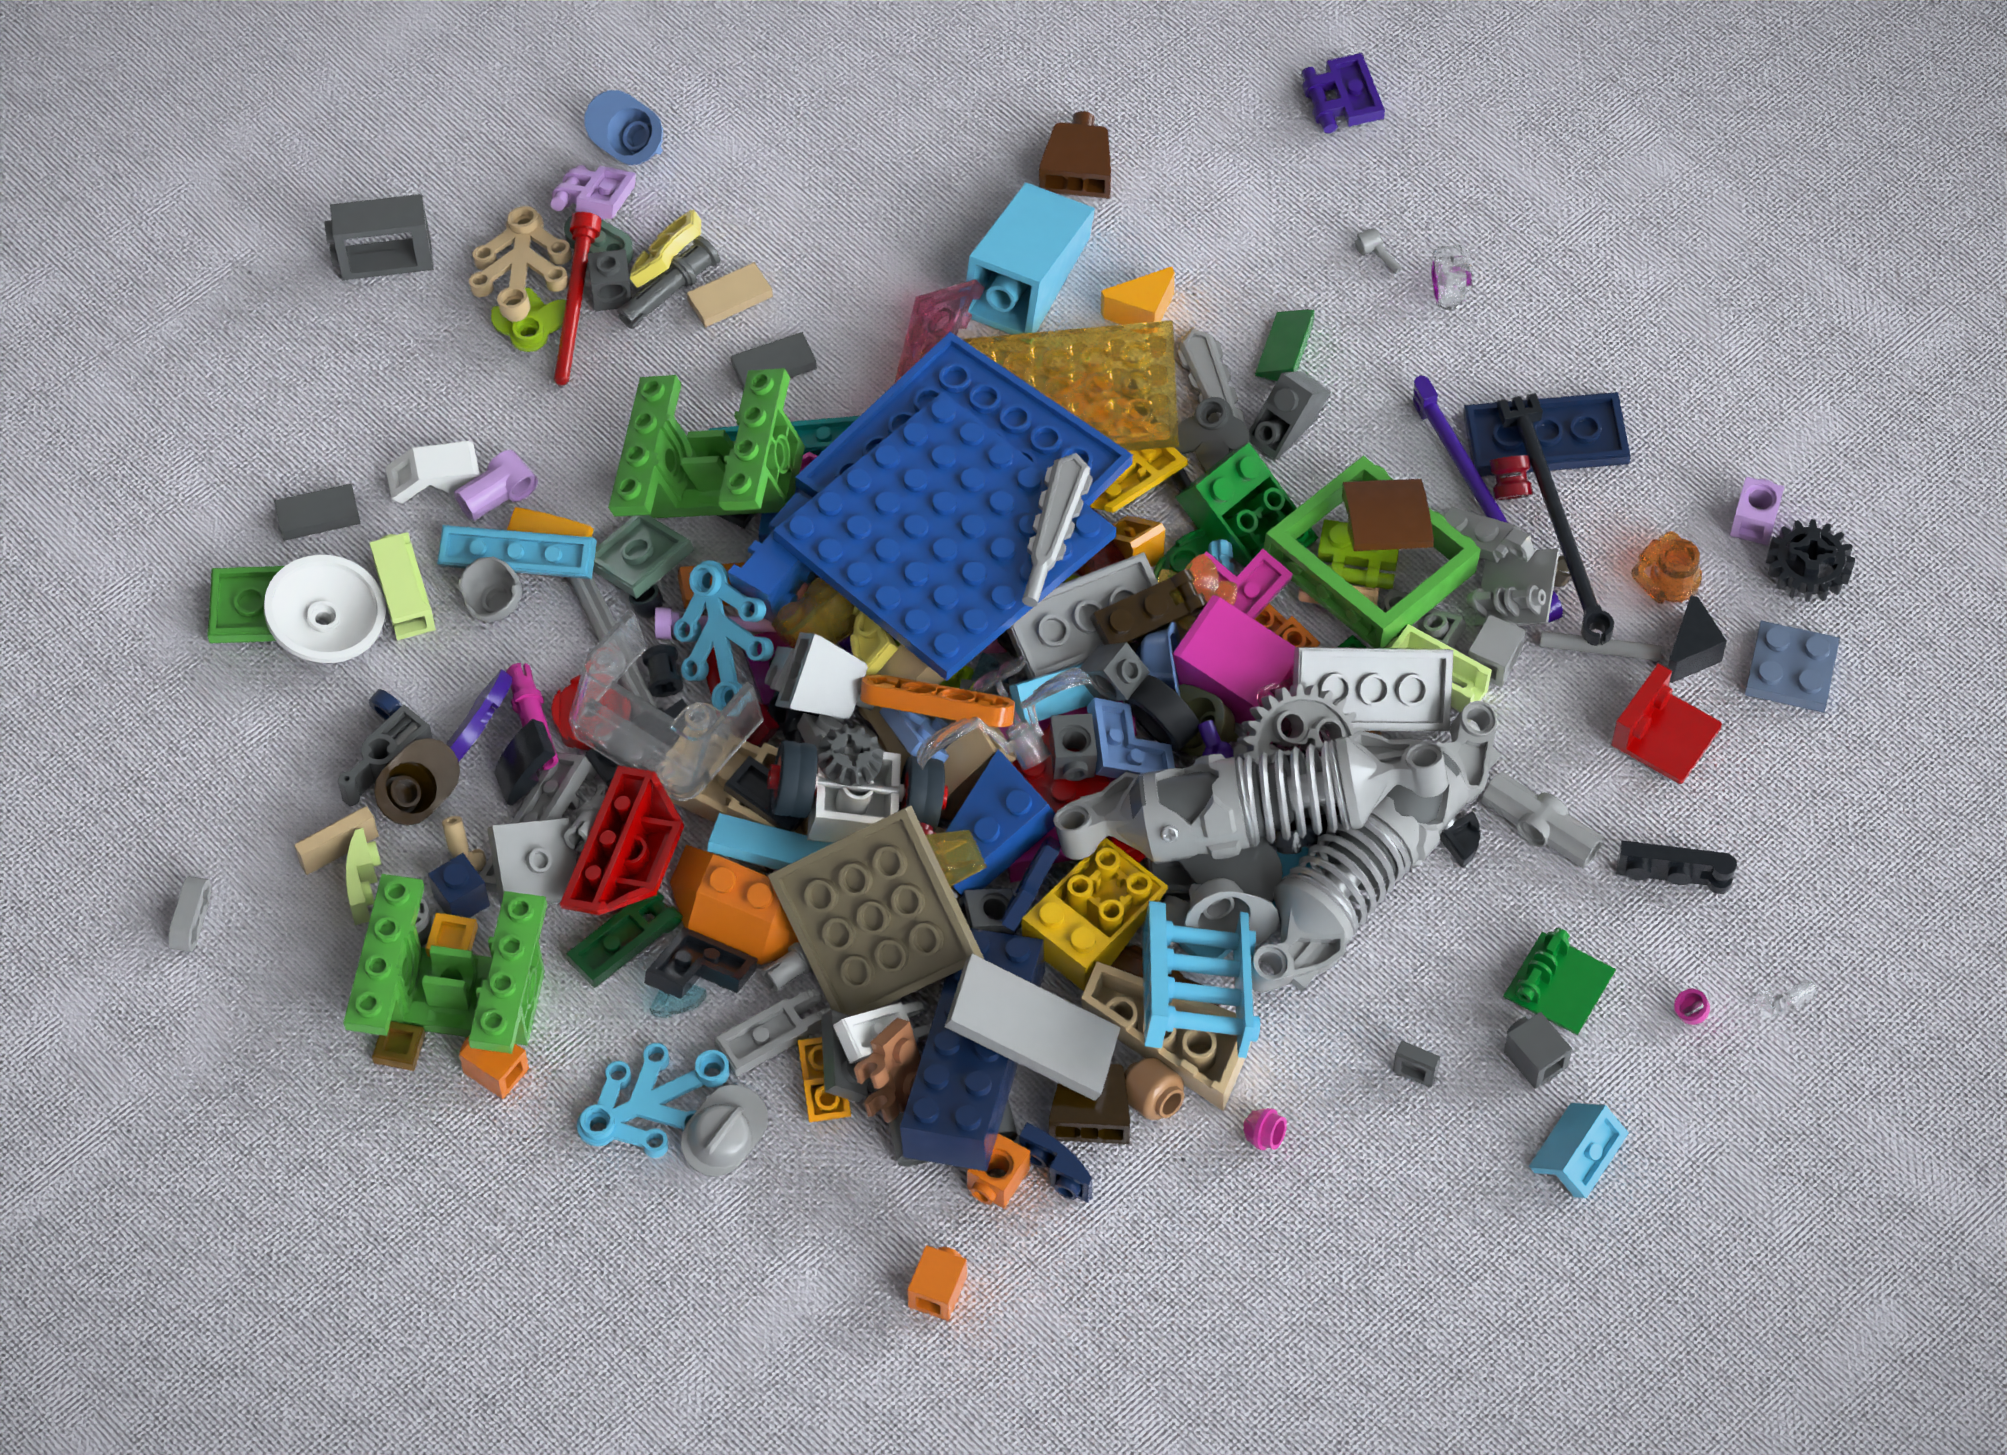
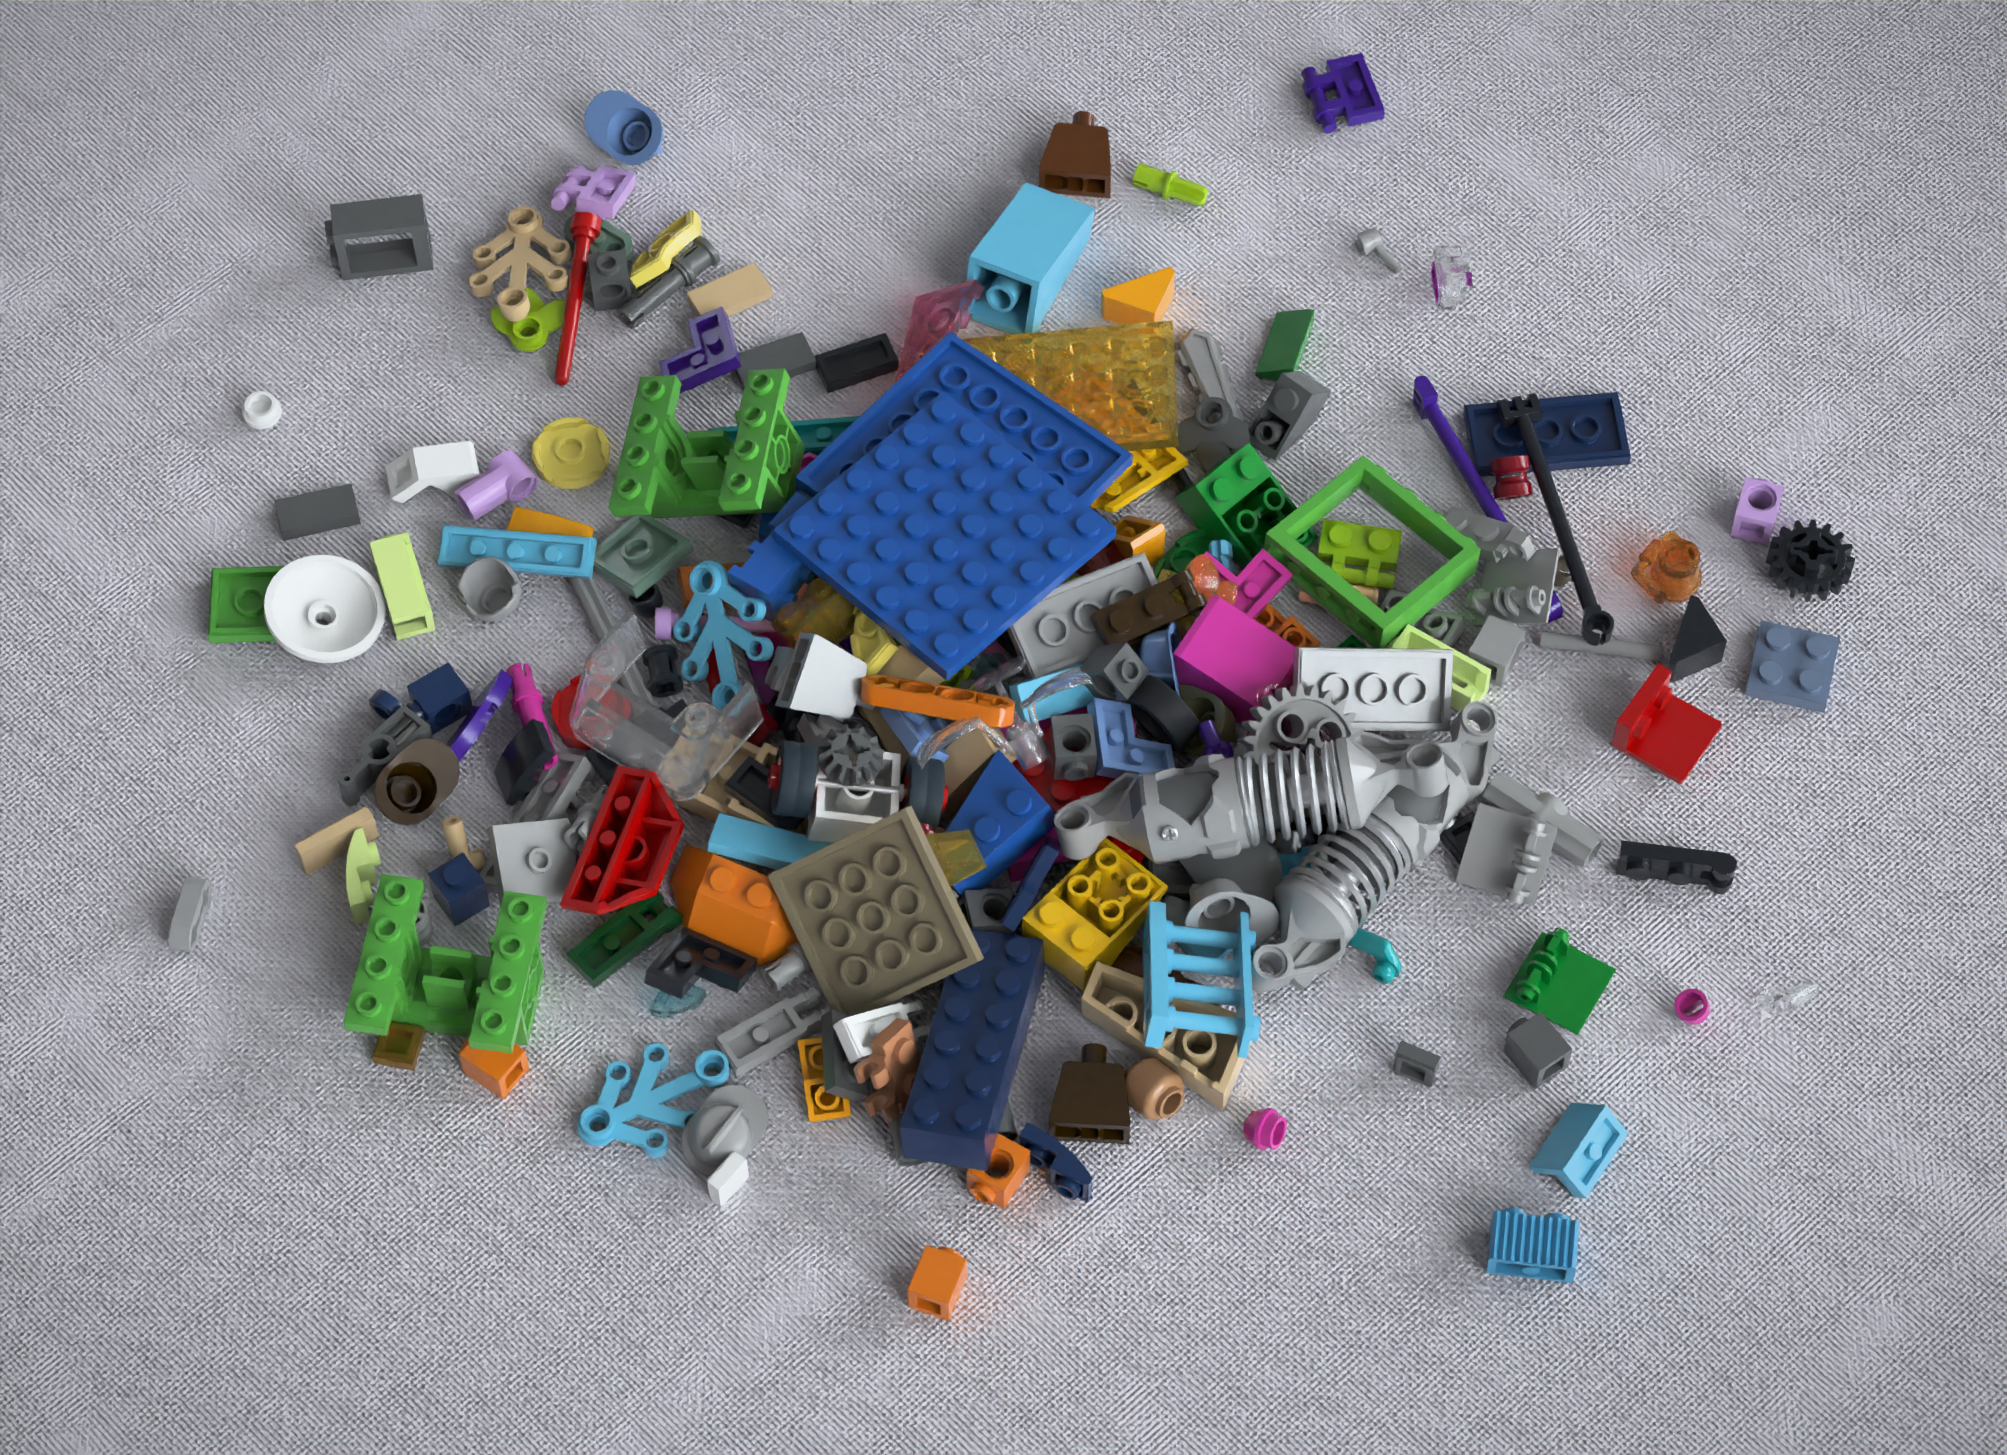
(261, 410): none -> white plate
(439, 698): none -> dark blue brick
(452, 932): light orange tile -> none
(571, 453): none -> light yellow tile
(712, 353): none -> dark purple plate
(727, 1178): none -> white tile
(856, 362): none -> black tile
(1033, 1027): light grey tile -> none
(1059, 504): light grey sword -> none
(1169, 185): none -> lime axle
(1387, 514): reddish brown slope -> none
(1388, 964): none -> teal arm
(1506, 854): none -> light grey hinge
(1532, 1245): none -> dark azure brick

